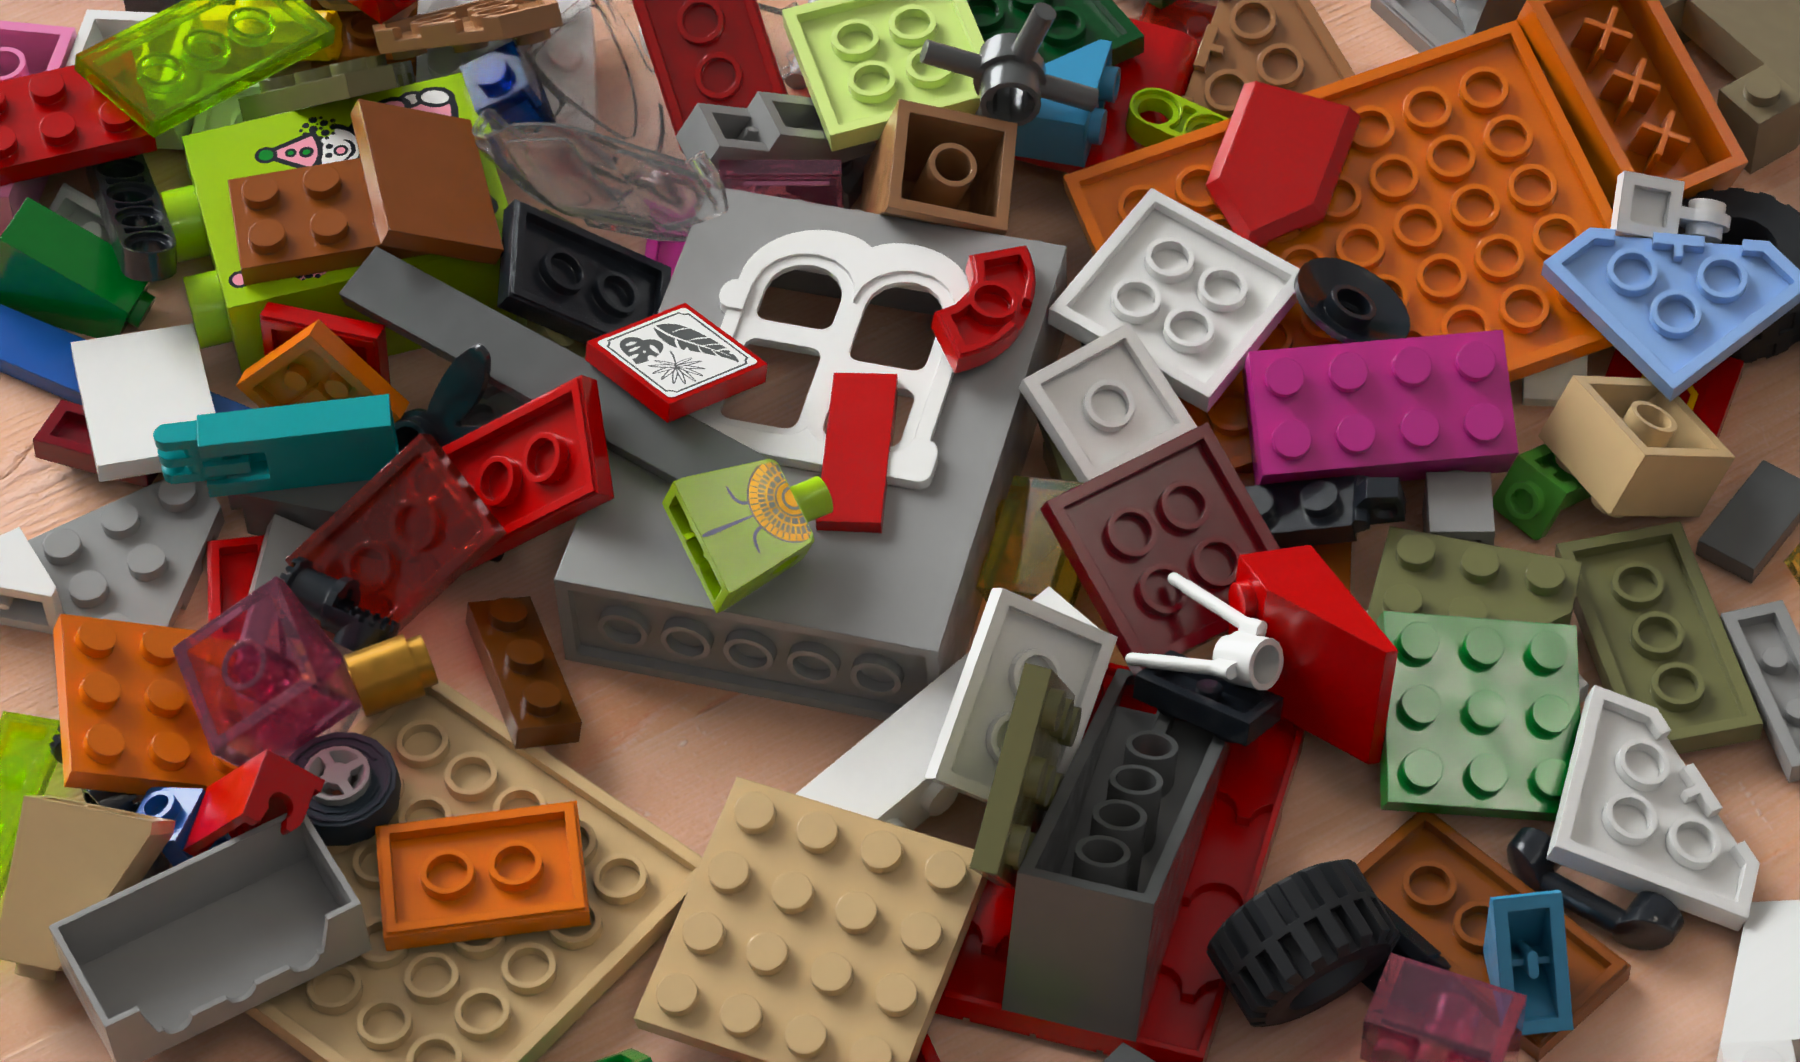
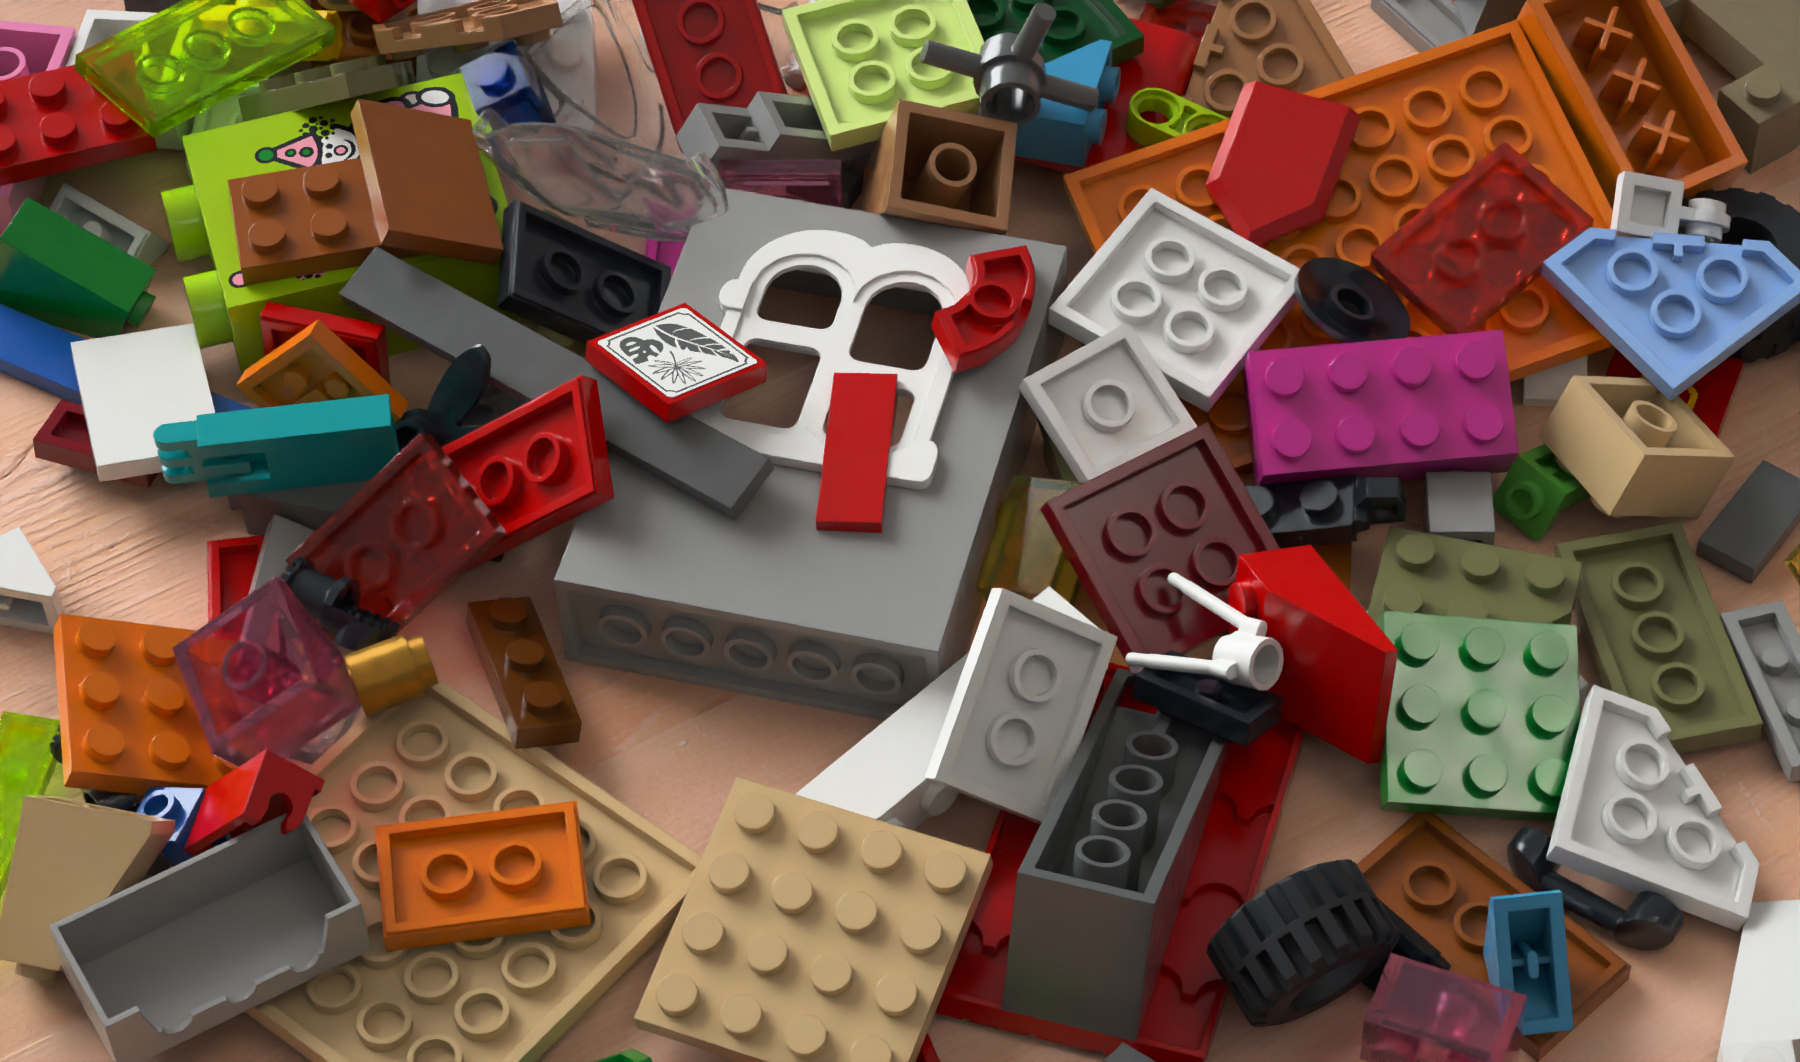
(133, 555): light grey plate -> none
(134, 218): black beam -> none
(362, 774): black wheel -> none
(744, 525): lime torso -> none
(1025, 773): olive plate -> none
(1480, 241): none -> clear red plate

